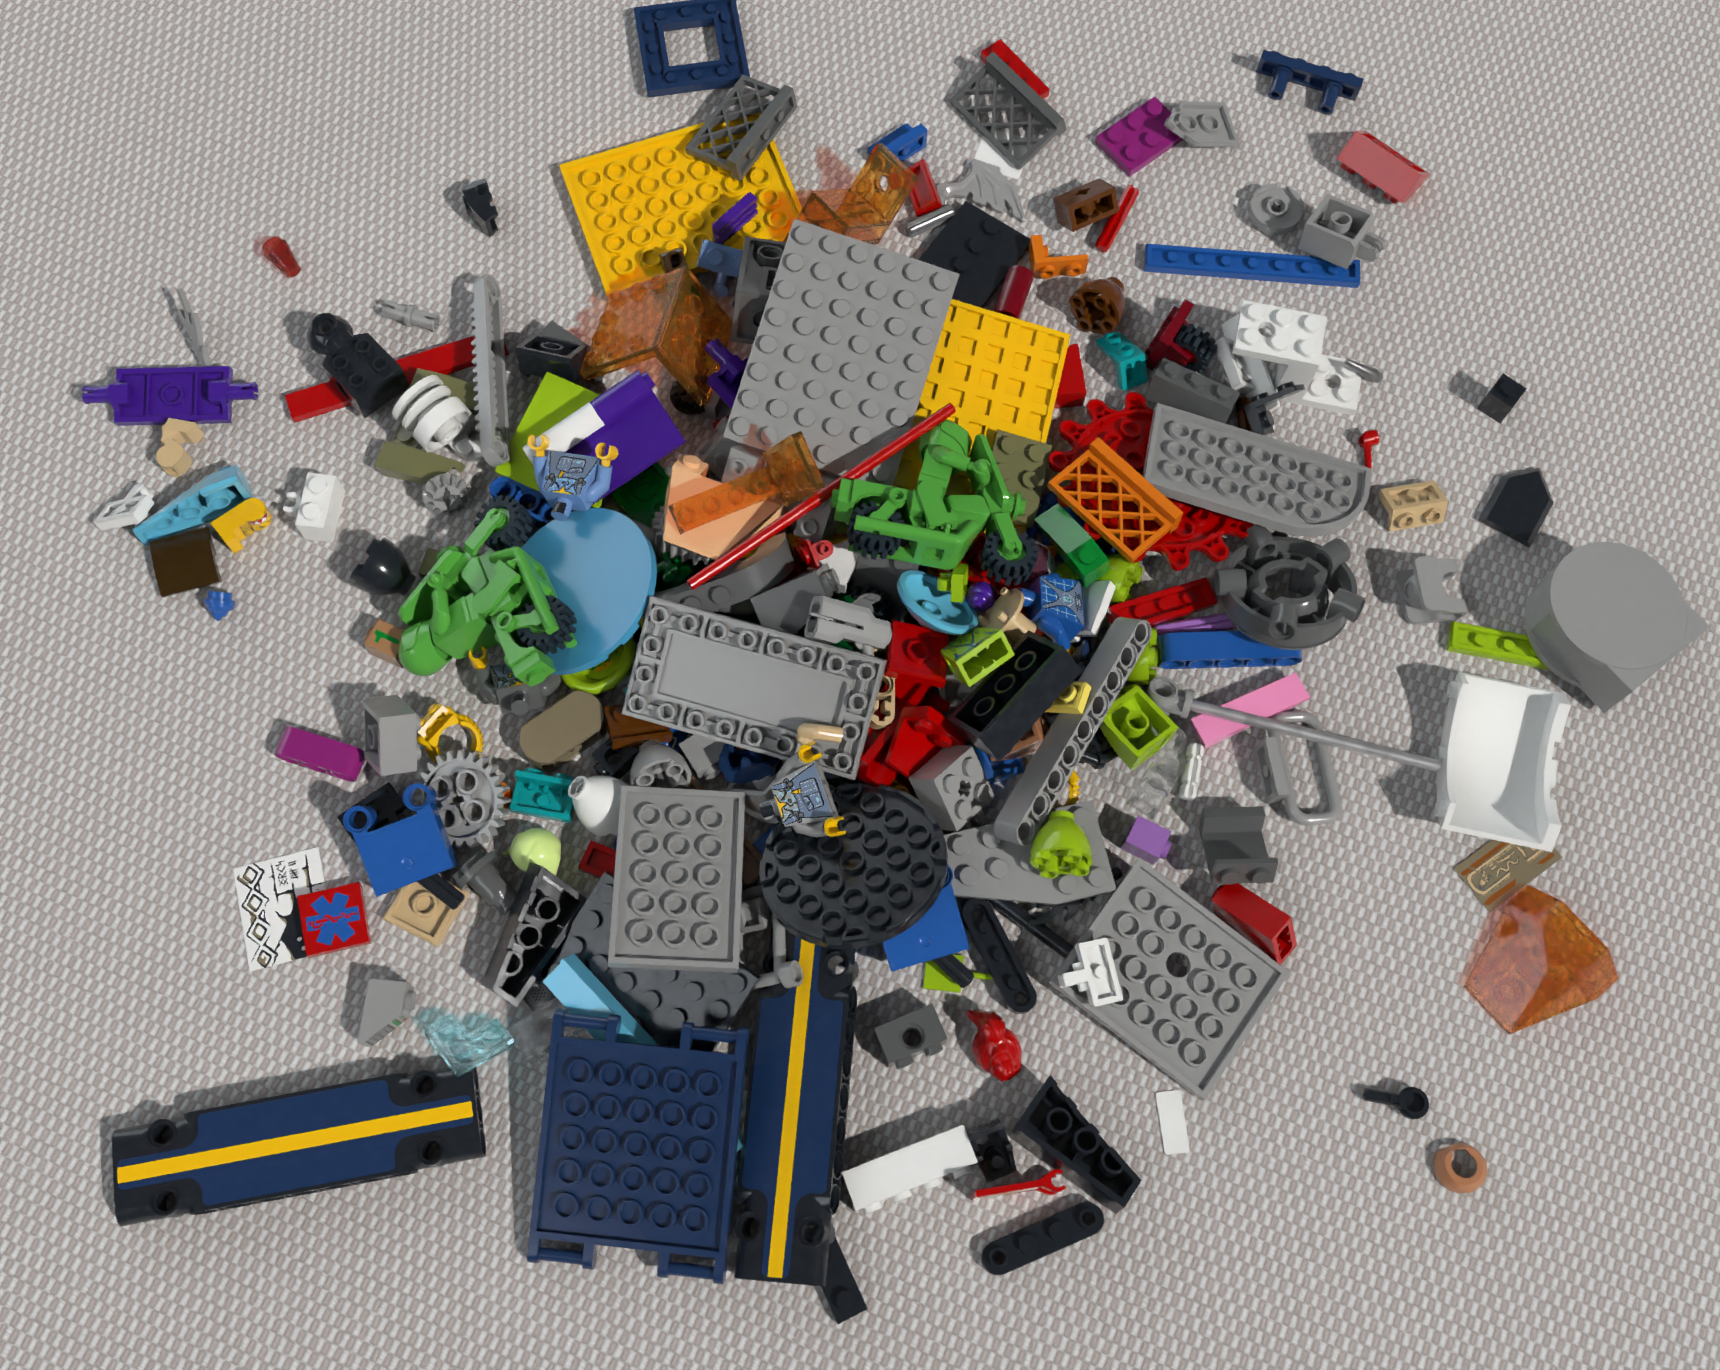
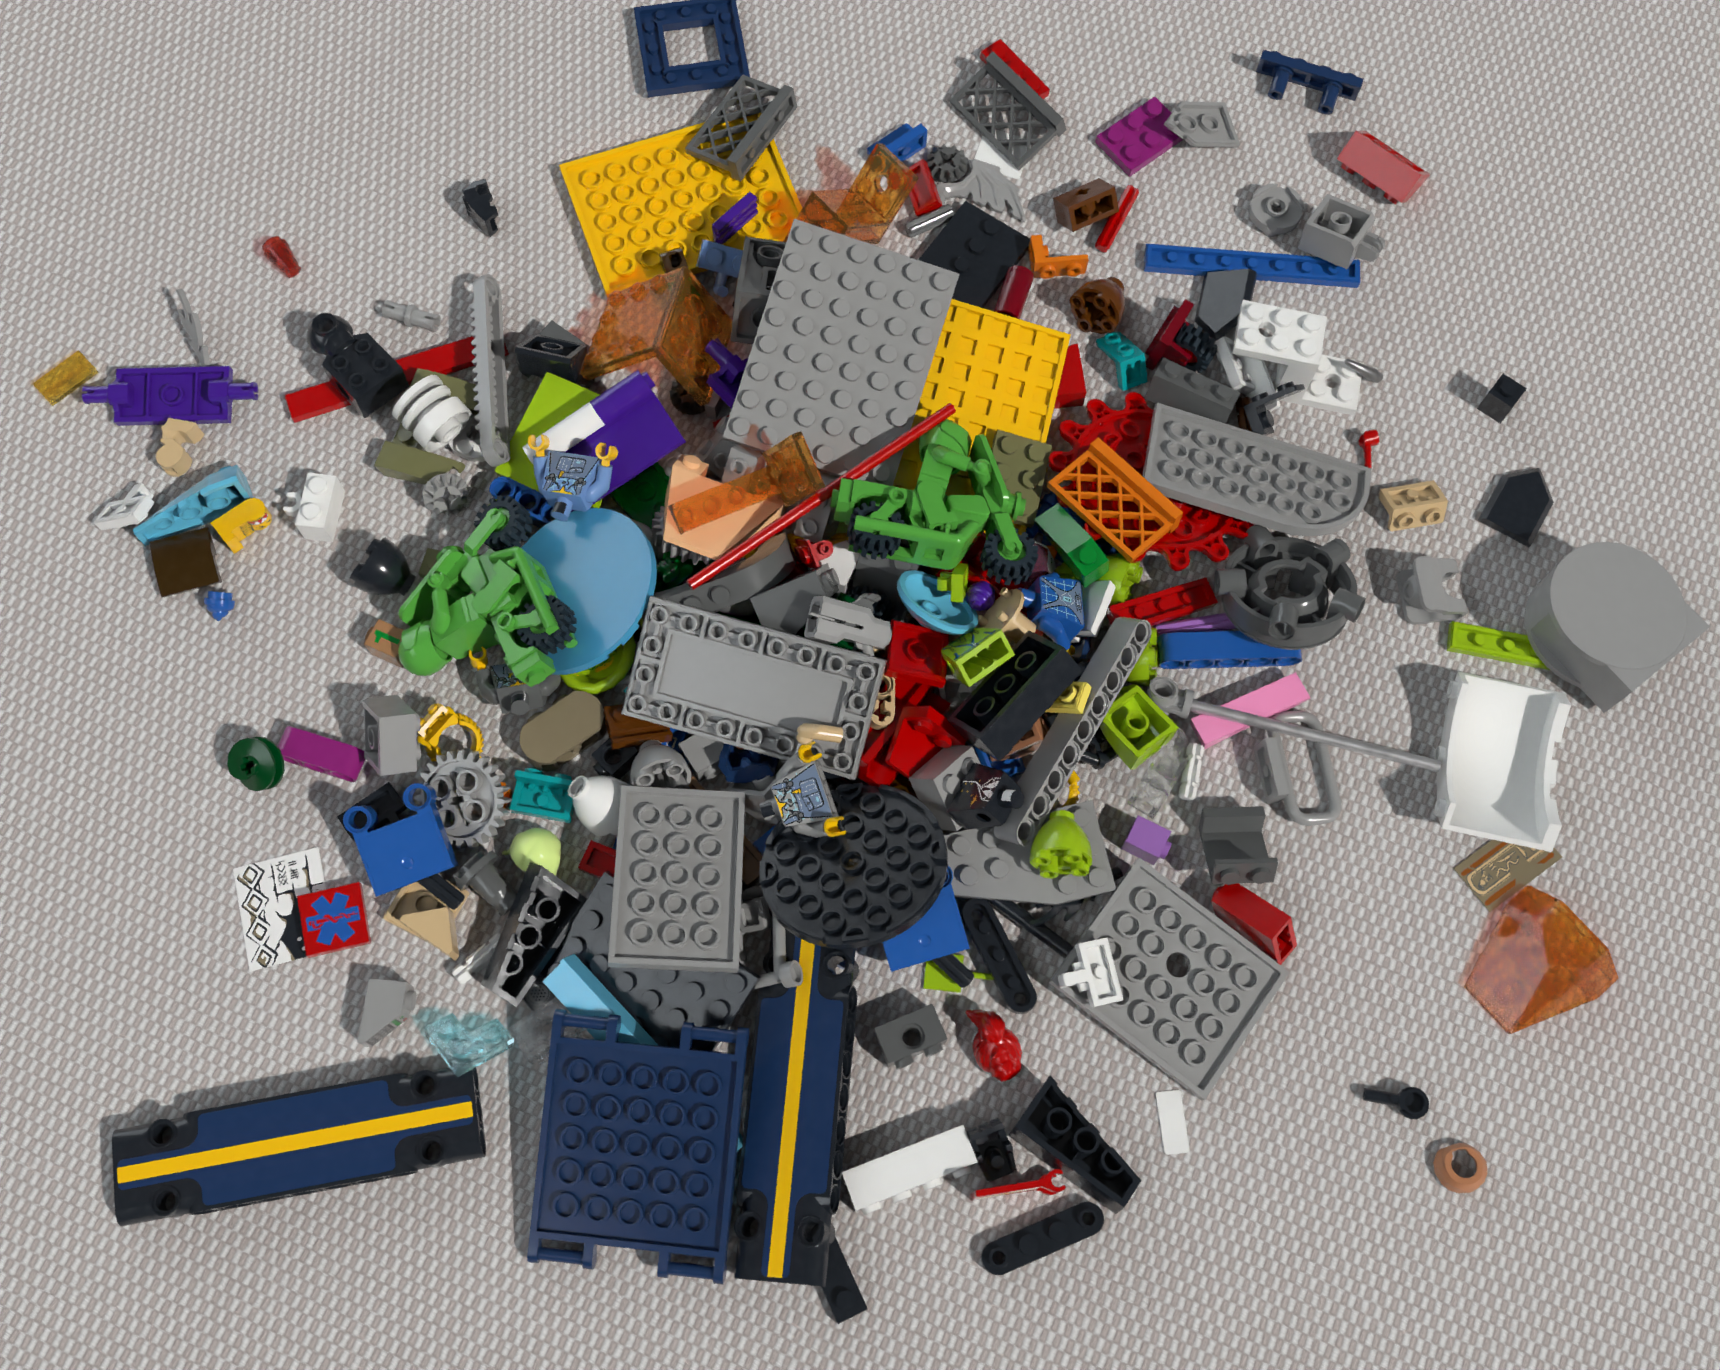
(65, 378): none -> clear yellow tile
(256, 763): none -> dark green piece
(436, 927): none -> tan slope
(476, 961): none -> white axle
(947, 172): none -> dark grey gear
(985, 798): none -> black torso
(1221, 300): none -> black tile

